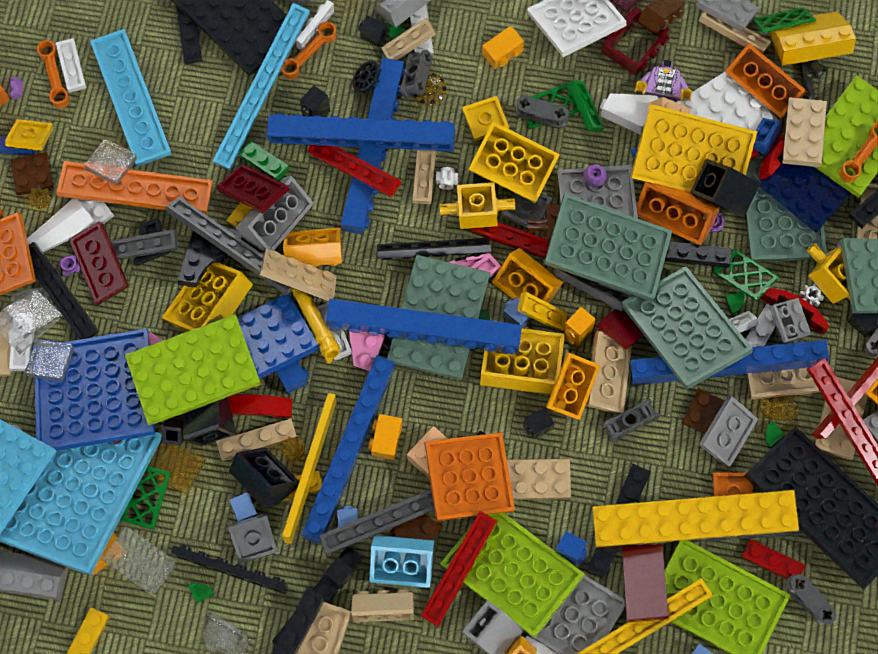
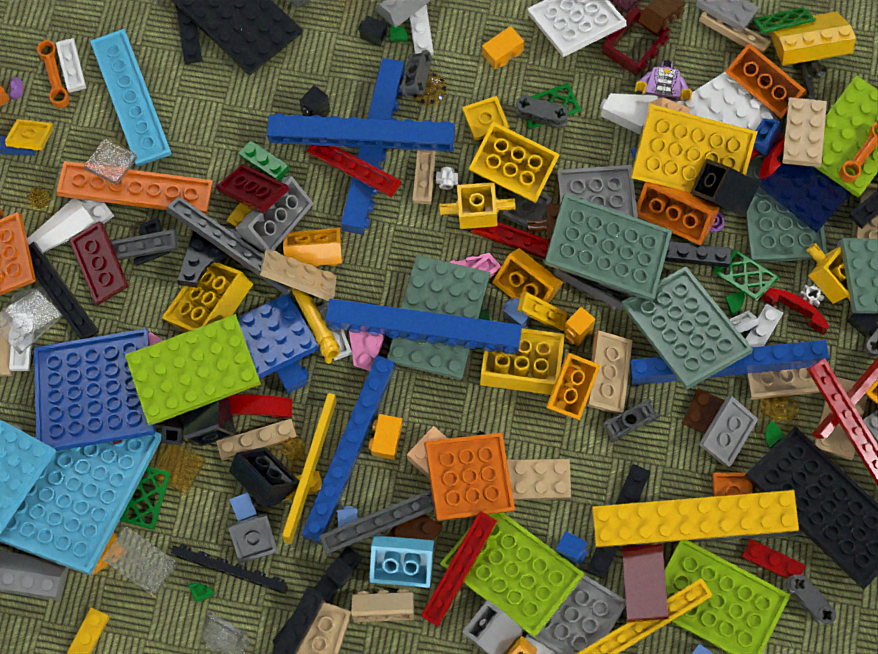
(31, 172): reddish brown plate -> none
(49, 360): clear plate -> none
(69, 260): medium lavender plate -> none
(261, 86): medium azure plate -> none
(309, 50): orange piece -> none
(323, 14): white plate -> none
(367, 75): black wheel -> none
(409, 40): tan plate -> none
(428, 248): black plate -> none
(538, 423): black brick -> none
(585, 106): green plate -> none
(593, 180): medium lavender plate -> none
(620, 329): dark red tile -> none
(790, 320): light grey slope -> none

